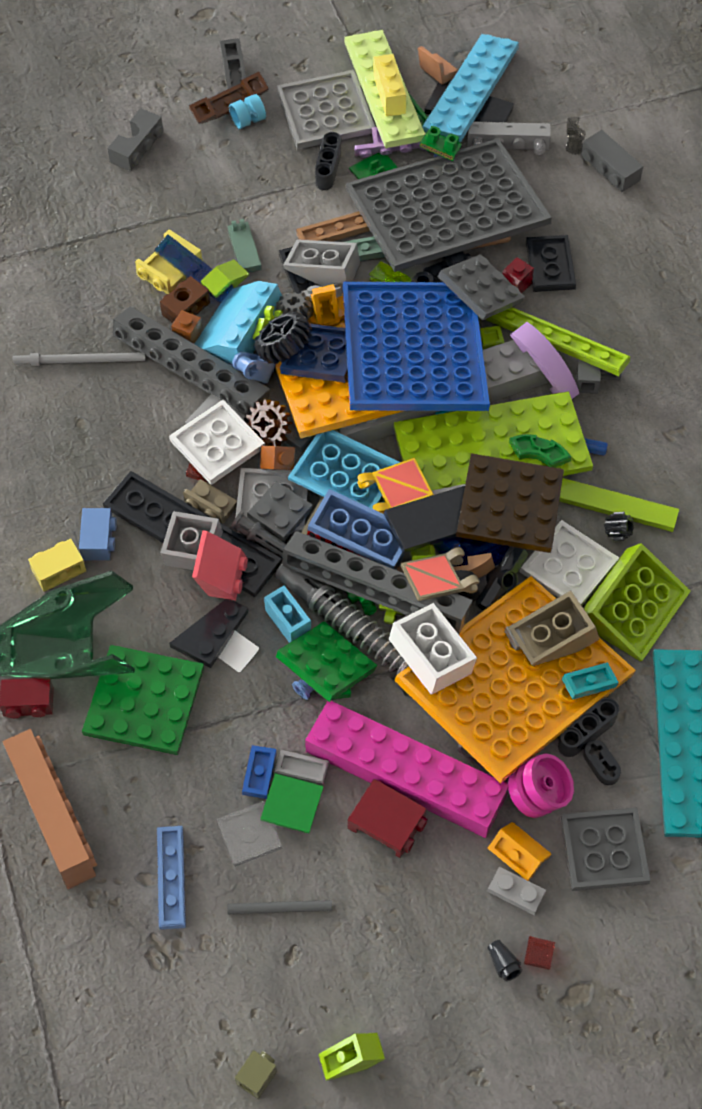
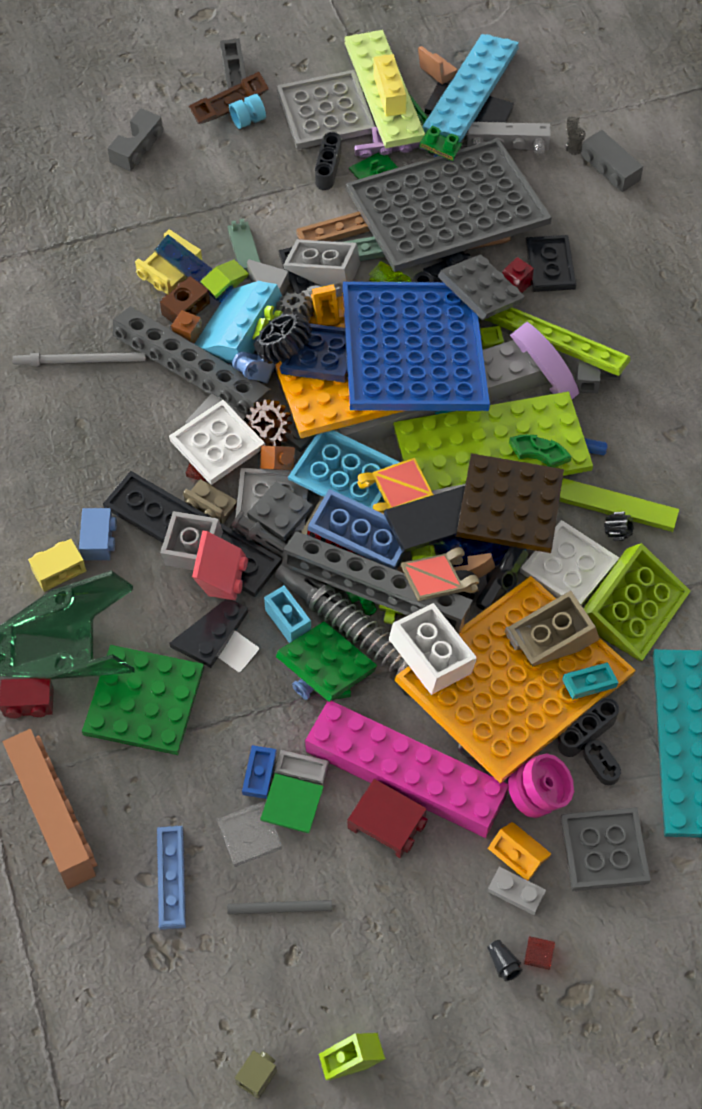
(267, 273): none -> light grey slope

